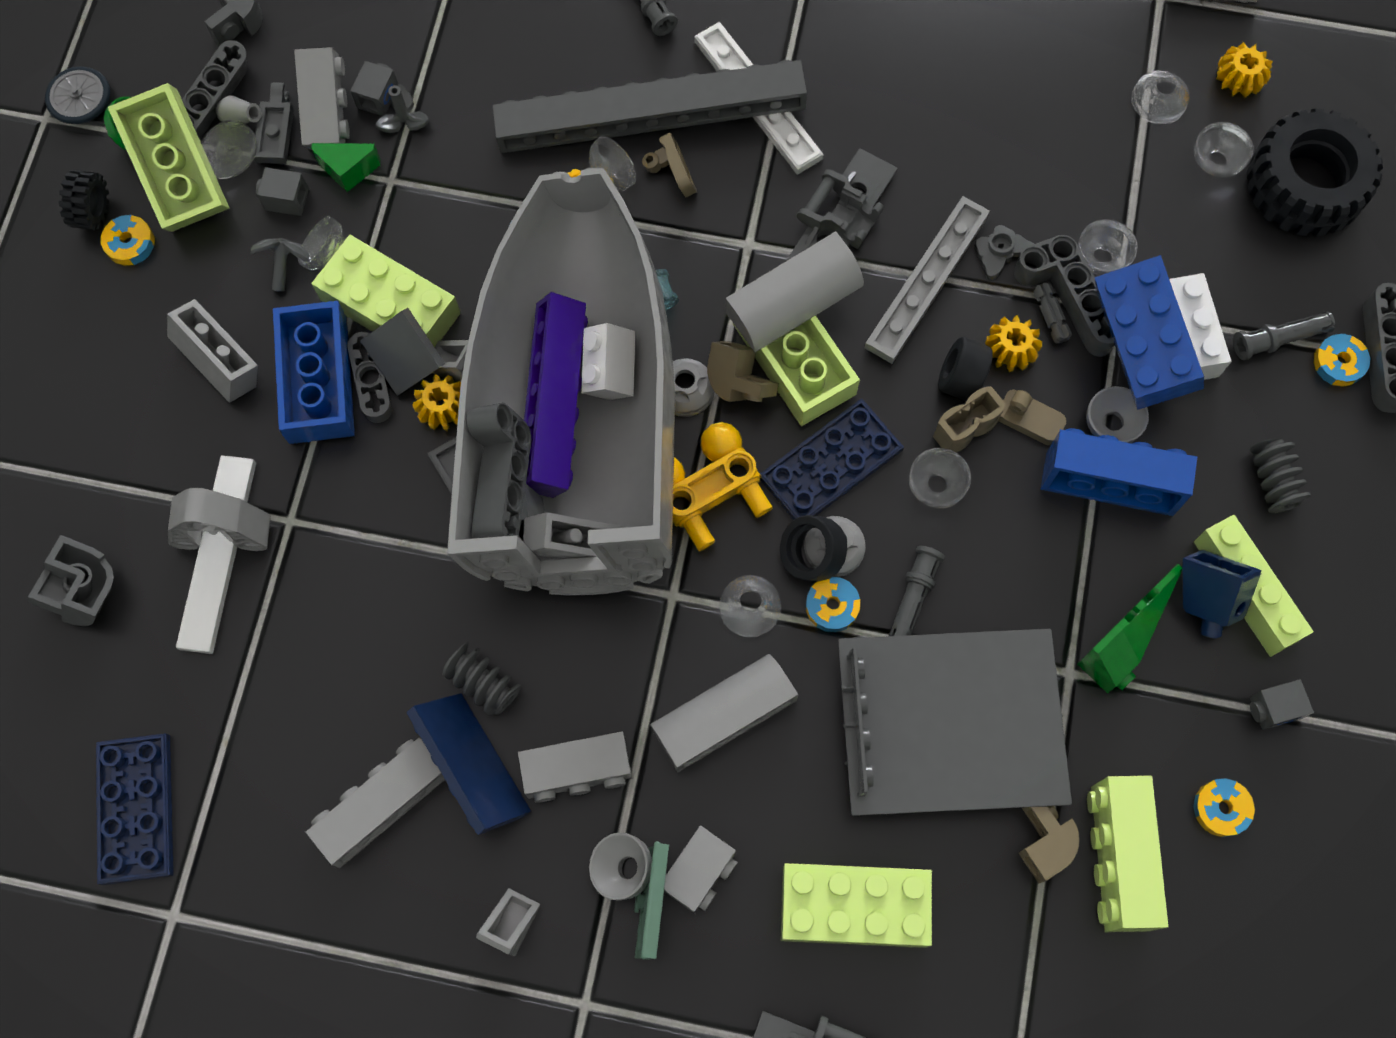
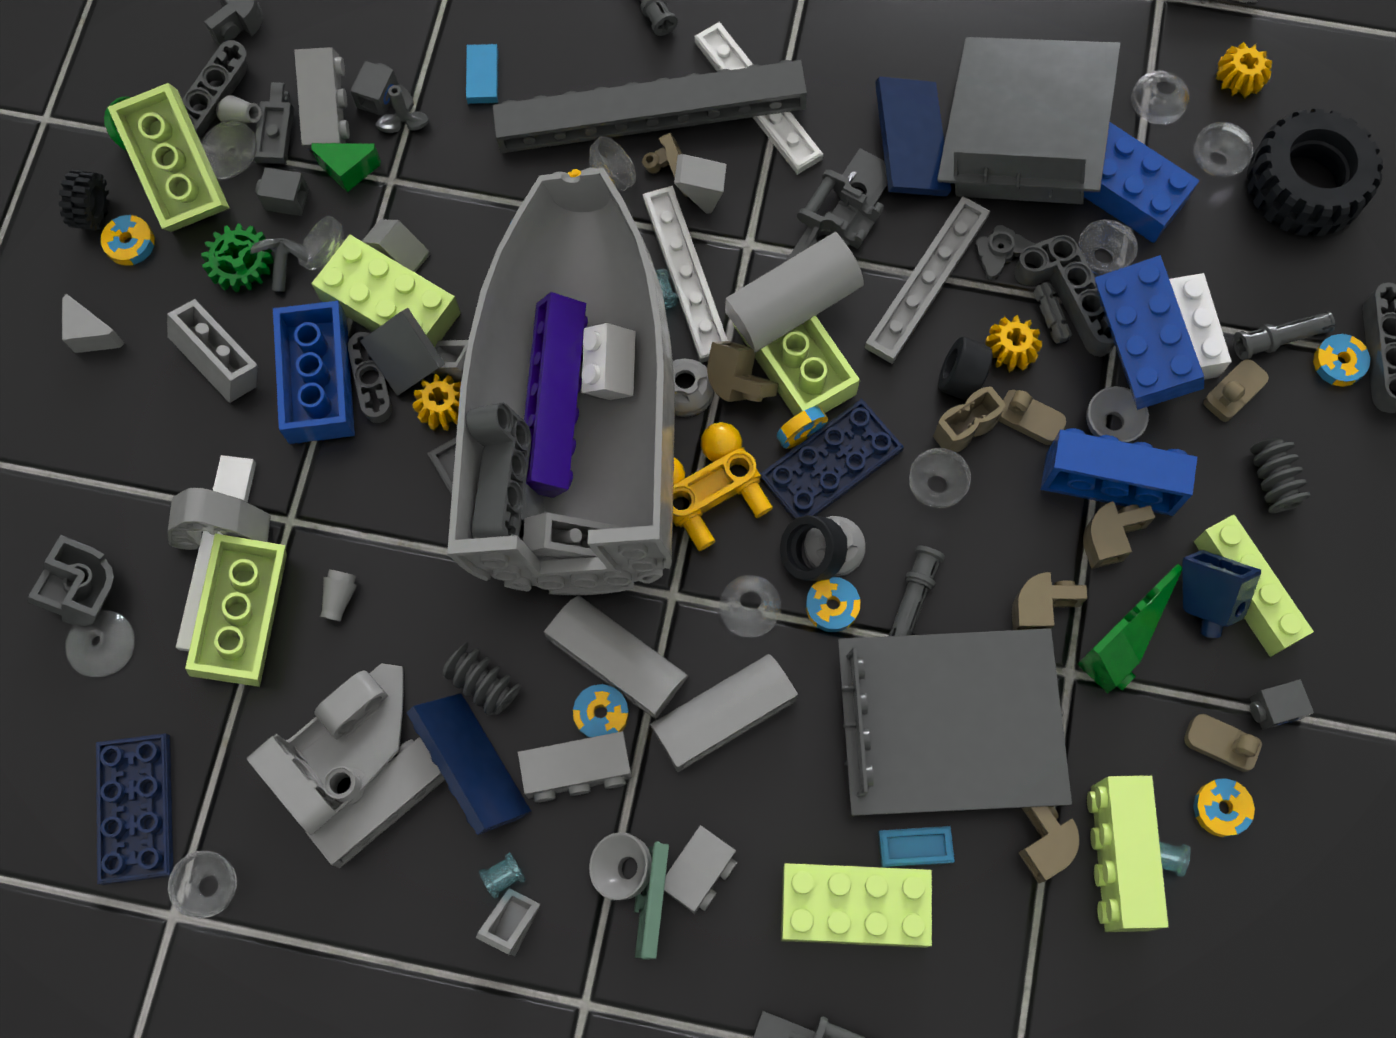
(77, 95): flat silver wheel -> none
(85, 331): none -> light grey slope
(111, 653): none -> clear dish
(185, 881): none -> clear piece
(231, 261): none -> green gear
(236, 610): none -> yellowish green brick
(337, 592): none -> light grey cone
(349, 738): none -> light grey panel
(397, 243): none -> light grey slope
(482, 74): none -> dark azure tile
(502, 875): none -> clear light blue bush
(592, 699): none -> dark azure piece
(615, 656): none -> light grey brick
(684, 270): none -> white tile
(700, 180): none -> light grey slope
(801, 427): none -> piece
(911, 135): none -> dark blue tile
(916, 846): none -> dark azure tile
(1030, 119): none -> dark grey door
(1037, 598): none -> dark tan brick
(1106, 533): none -> dark tan brick
(1140, 185): none -> blue brick
(1175, 858): none -> clear light blue bush
(1223, 742): none -> dark tan piece
(1236, 390): none -> dark tan piece

